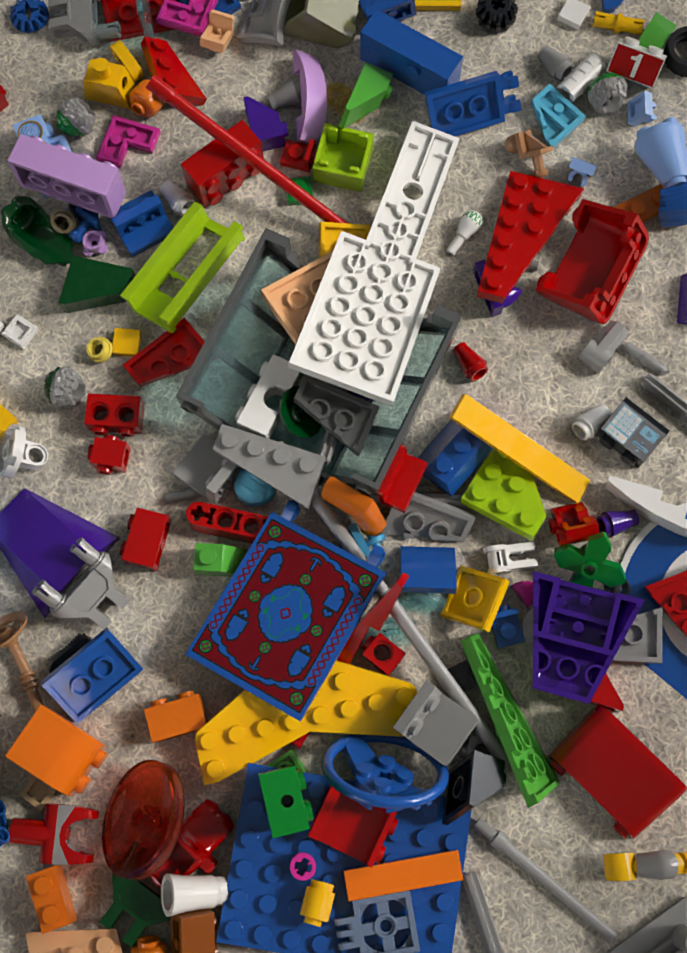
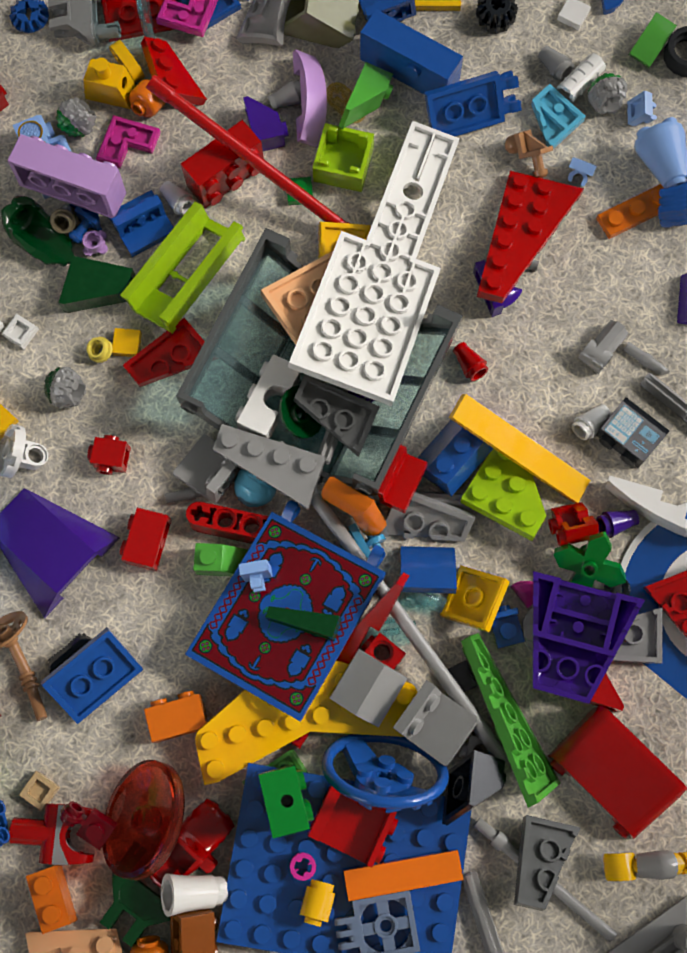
(57, 752): orange brick -> none
(87, 591): light grey connector -> none
(95, 827): none -> dark red plate
(116, 408): red brick -> none
(218, 32): light nougat bracket -> none
(256, 573): none -> light blue tile
(299, 155): red bracket -> none
(310, 622): none -> dark green piece
(368, 688): none -> light grey slope
(468, 225): white piece -> none
(499, 559): white piece -> none
(541, 857): none -> dark grey wing
(597, 261): red windscreen -> none
(618, 23): yellow pin -> none
(637, 62): red brick -> none

